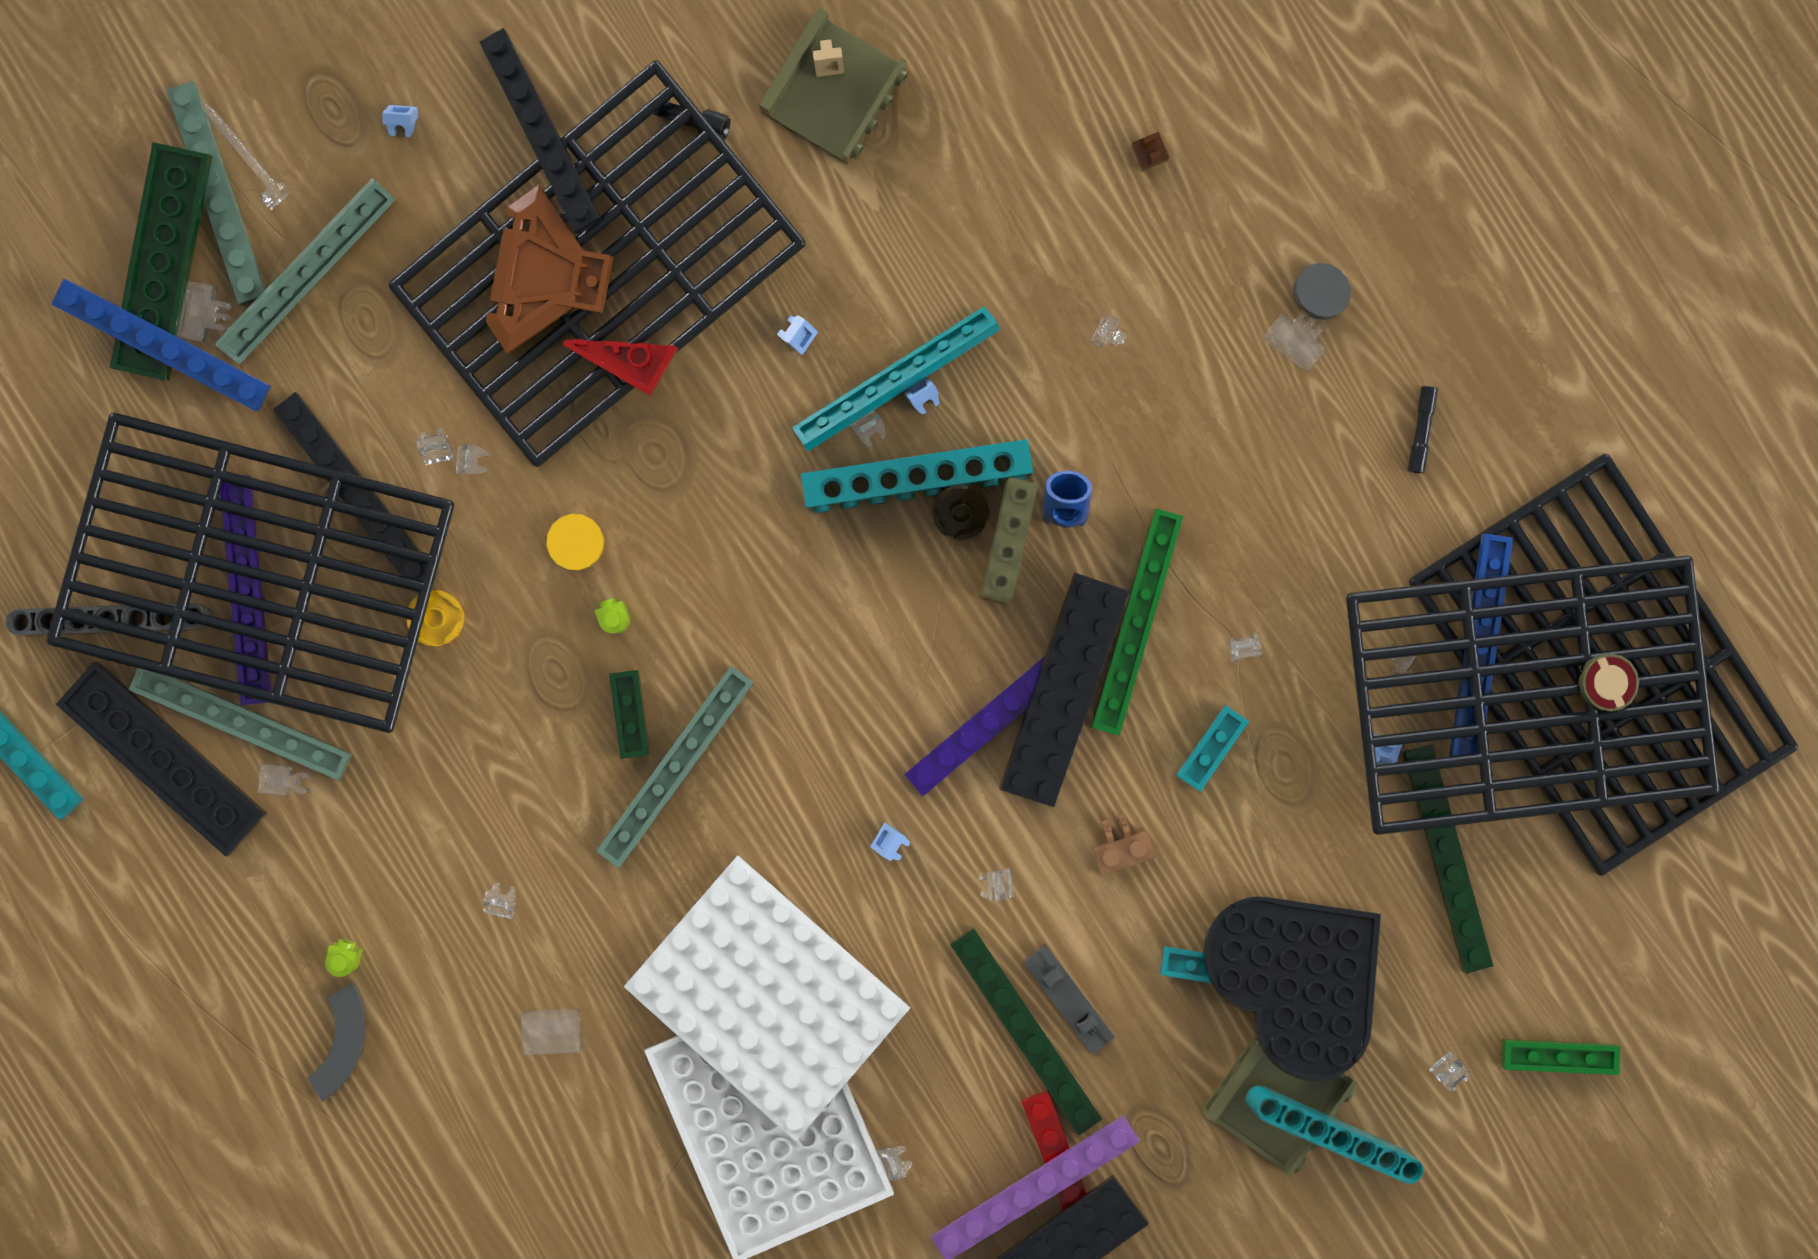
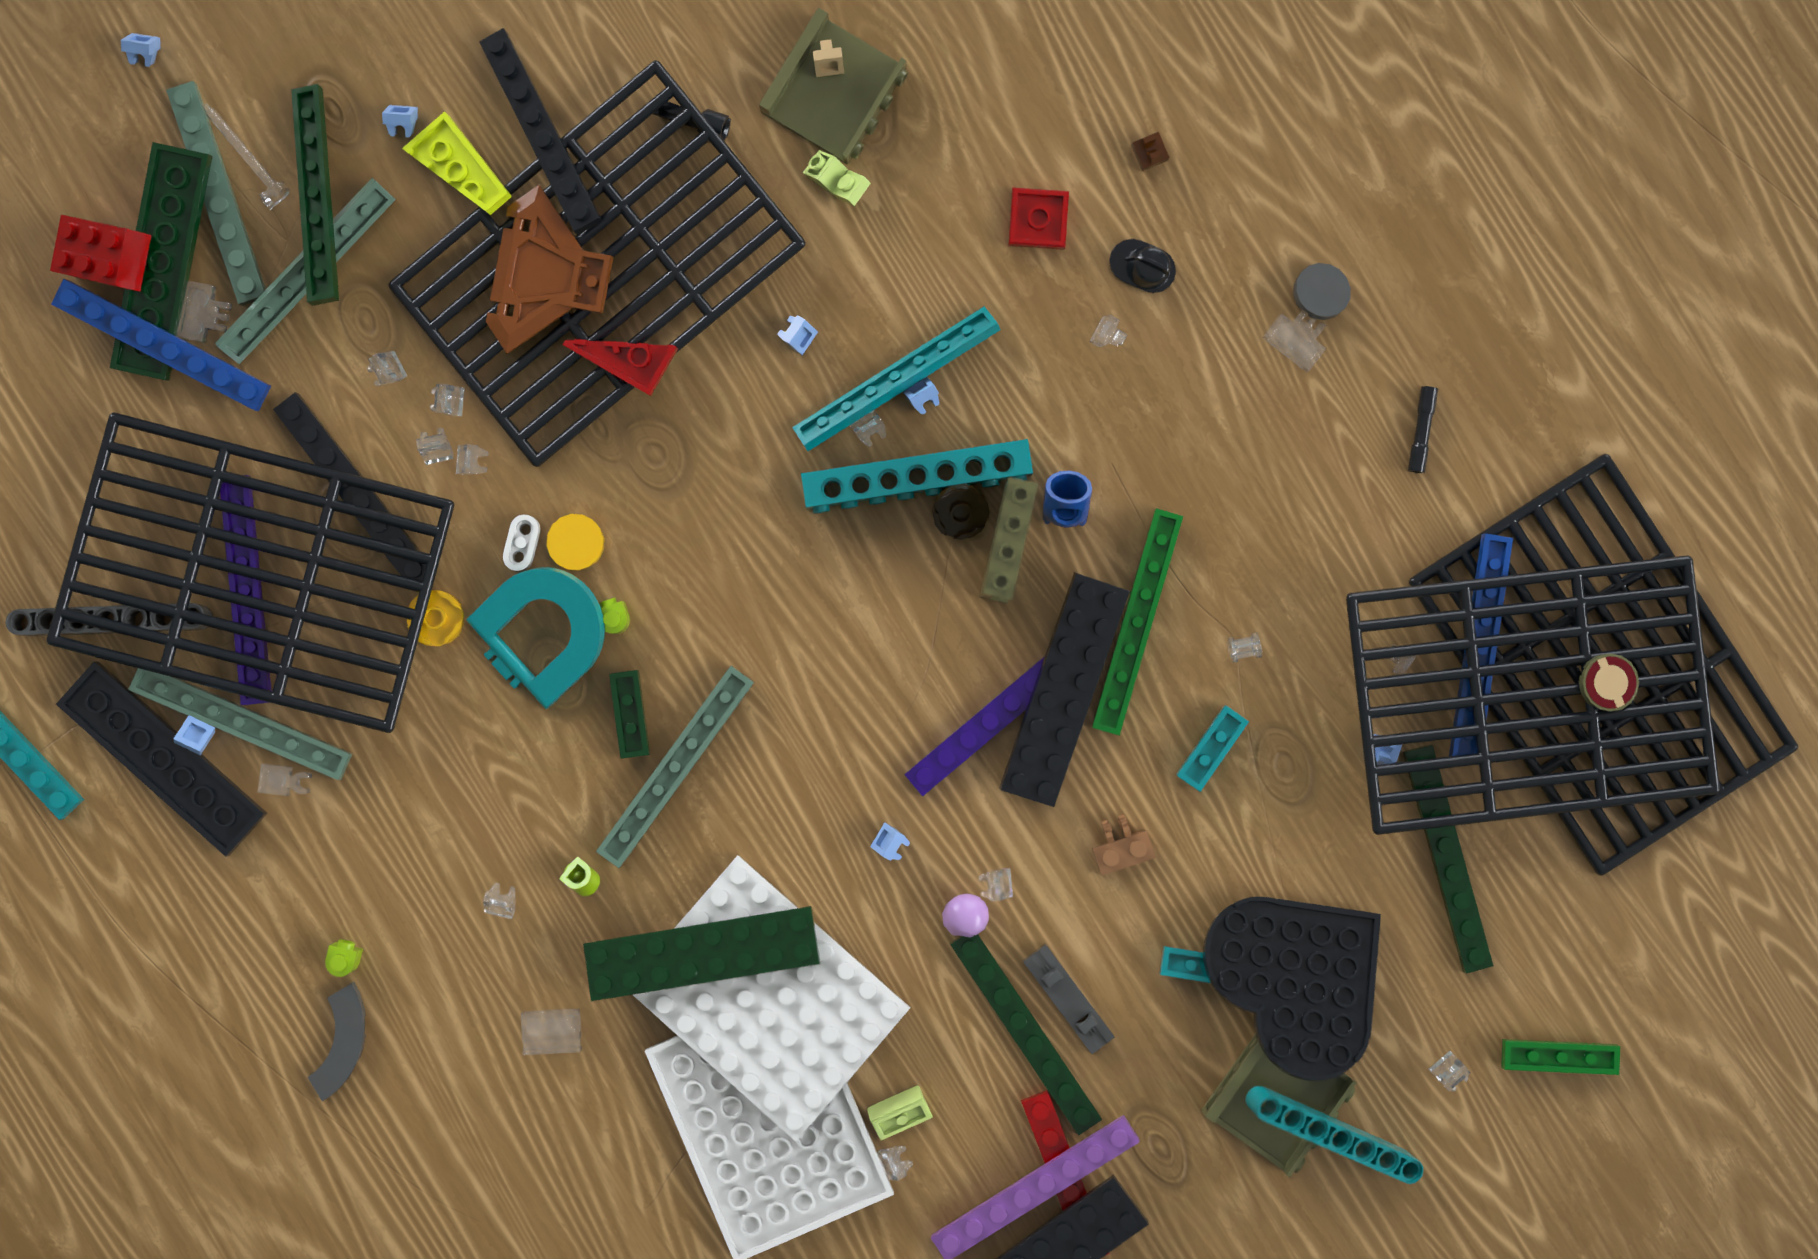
(100, 252): none -> red brick
(141, 44): none -> light blue tile
(194, 735): none -> light blue tile
(315, 195): none -> dark green plate
(387, 368): none -> clear tile
(448, 399): none -> clear tile
(455, 160): none -> neon yellow wing
(519, 542): none -> white plate
(581, 877): none -> lime plate
(585, 622): none -> teal piece
(701, 953): none -> dark green plate
(836, 178): none -> yellowish green slope
(899, 1112): none -> yellowish green slope
(965, 915): none -> lavender hair
(1038, 218): none -> red tile
(1142, 265): none -> black piece

